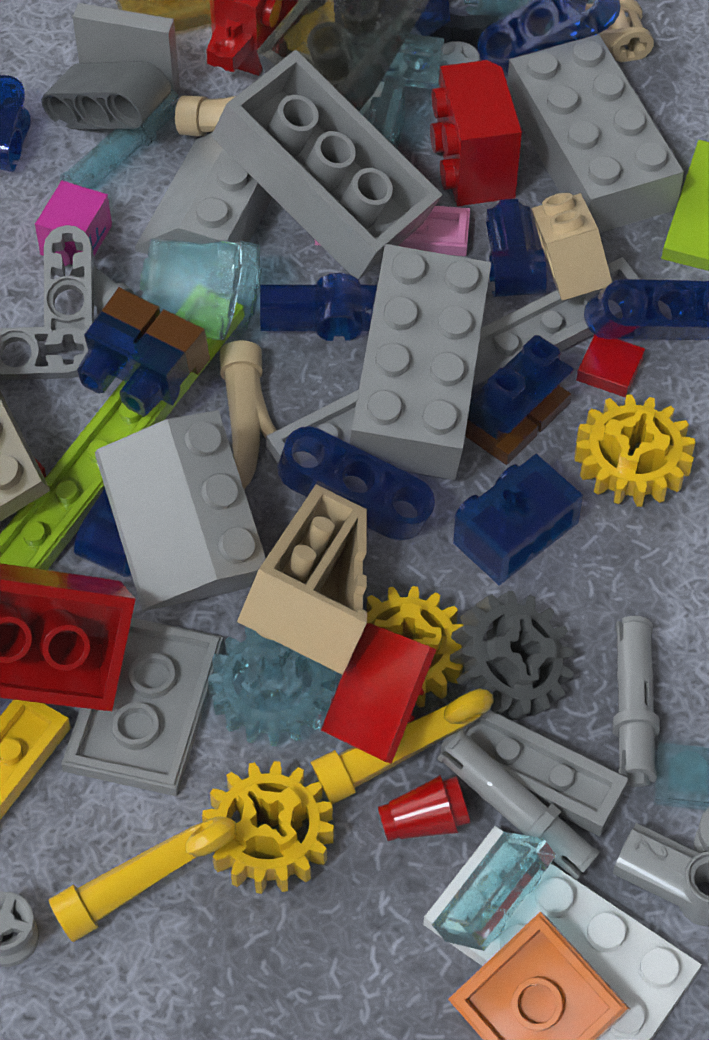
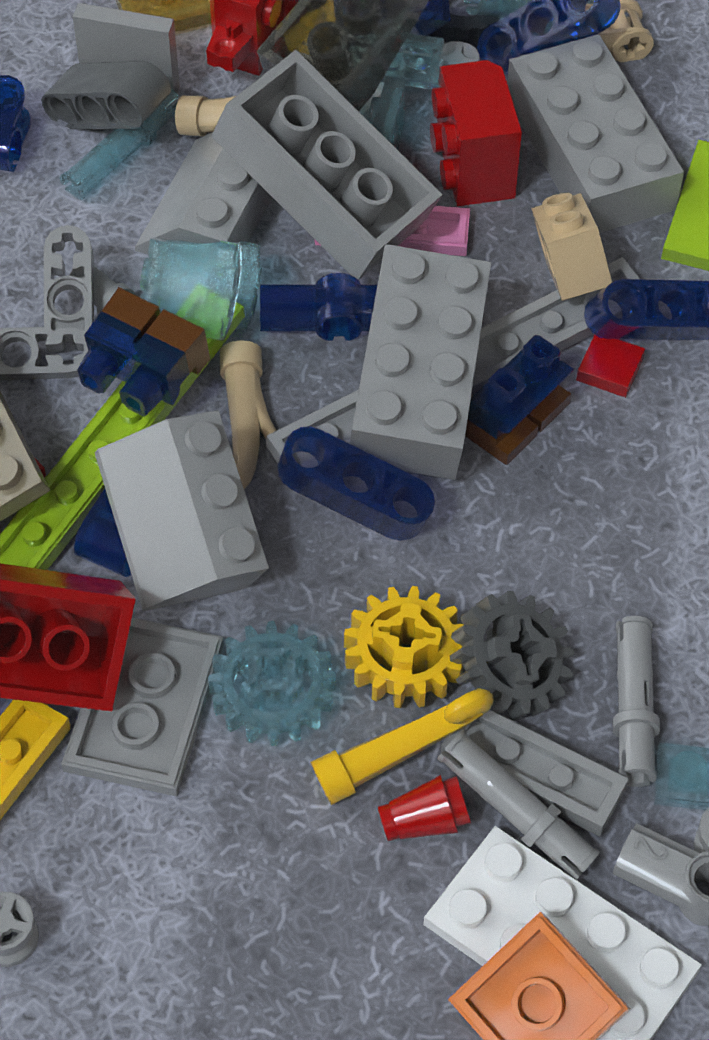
(79, 208): dark pink brick -> none
(84, 906): yellow plant -> none
(264, 851): yellow gear -> none
(314, 582): tan wedge -> none
(378, 692): red piece -> none
(494, 891): clear light blue plate -> none
(514, 257): clear blue piece -> none
(516, 518): clear blue brick -> none
(656, 465): yellow gear -> none

